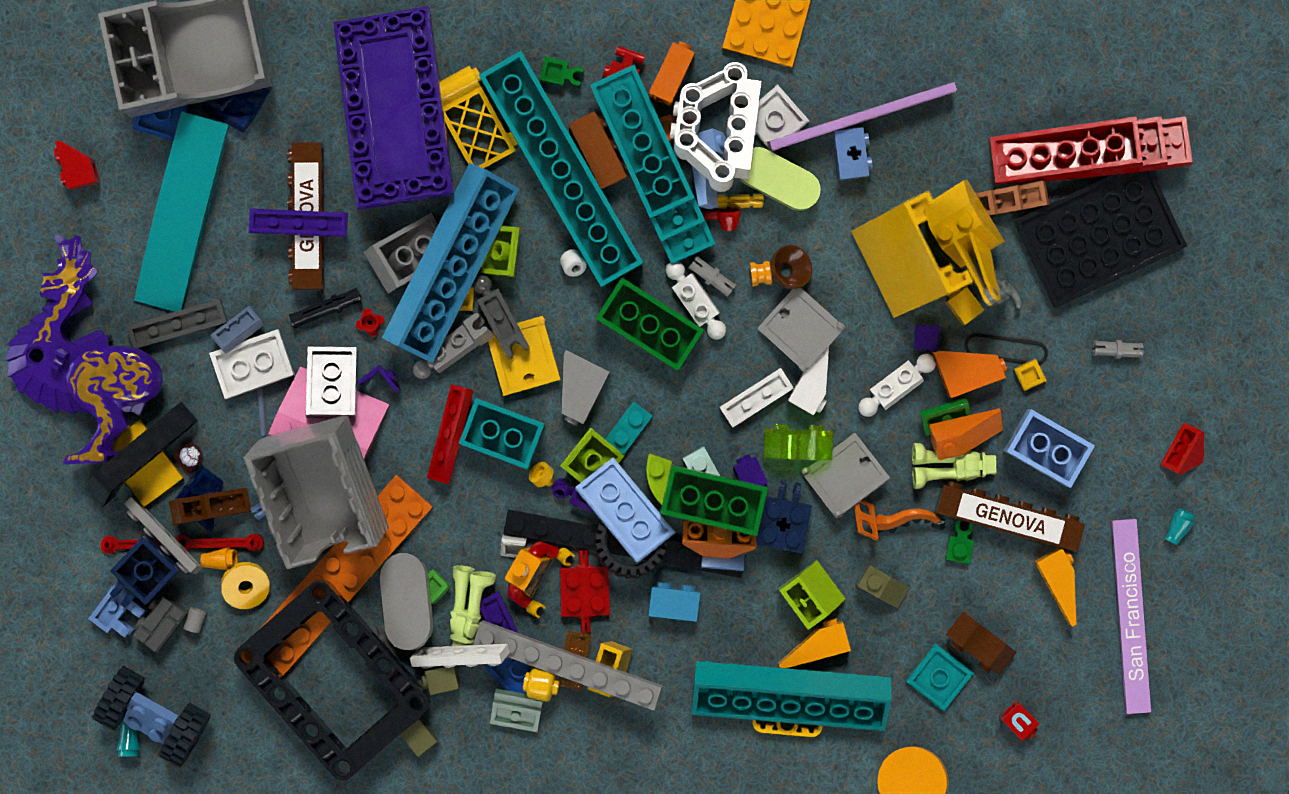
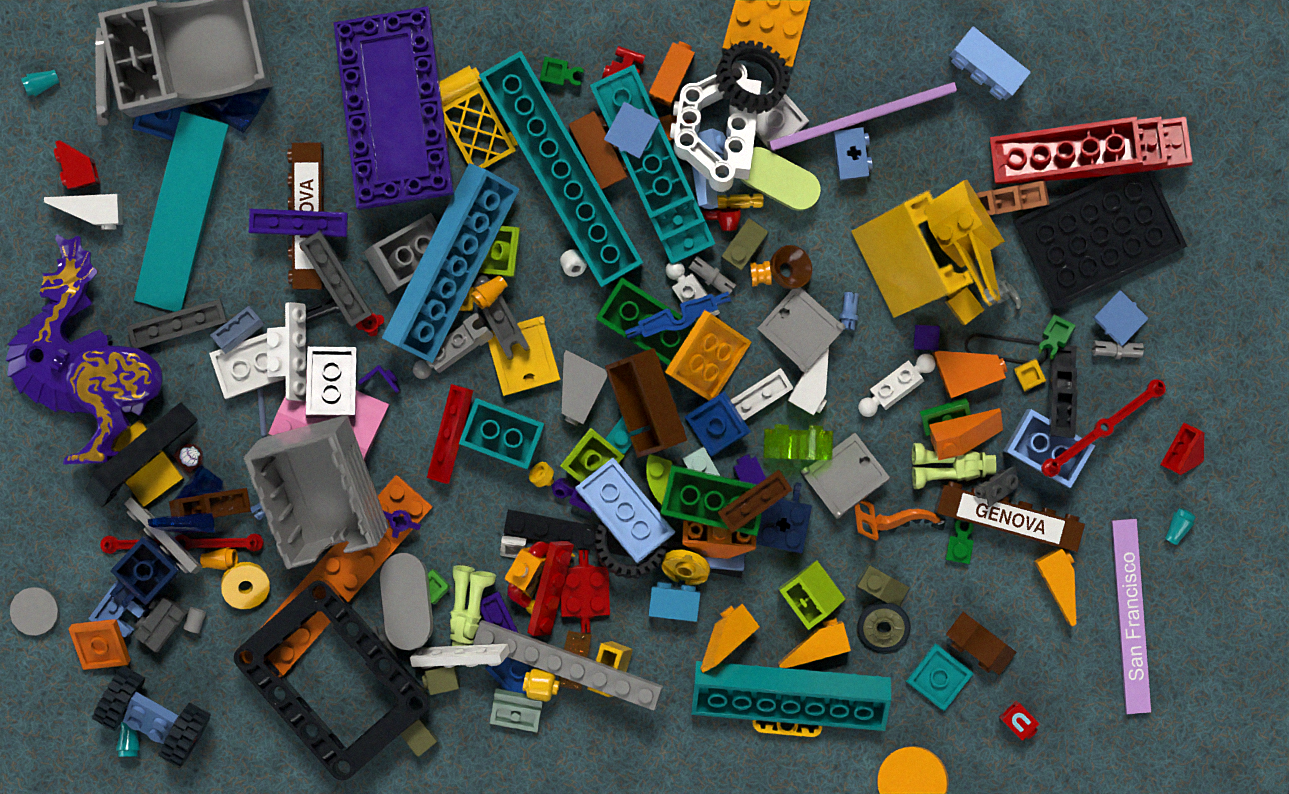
(34, 611): none -> light grey tile
(39, 82): none -> teal cone
(96, 209): none -> white slope
(99, 644): none -> orange plate
(102, 80): none -> light grey tile
(184, 524): none -> clear blue slope
(288, 351): none -> white bracket
(335, 278): none -> dark grey plate
(400, 524): none -> dark purple piece
(488, 292): none -> light orange cone
(550, 588): none -> red plate
(632, 130): none -> medium blue piece
(646, 401): none -> reddish brown piece
(665, 321): none -> blue piece
(686, 567): none -> yellow tile
(708, 356): none -> light orange plate
(717, 424): none -> blue tile
(728, 634): none -> light orange slope
(738, 94): none -> black tyre
(744, 244): none -> olive slope
(755, 501): none -> reddish brown plate
(849, 311): none -> medium blue pin
(879, 613): none -> wheel
(989, 64): none -> light blue brick
(998, 486): none -> dark grey hinge
(1052, 467): none -> red piece
(1056, 333): none -> green plate
(1063, 393): none -> black slope
(1120, 318): none -> medium blue piece

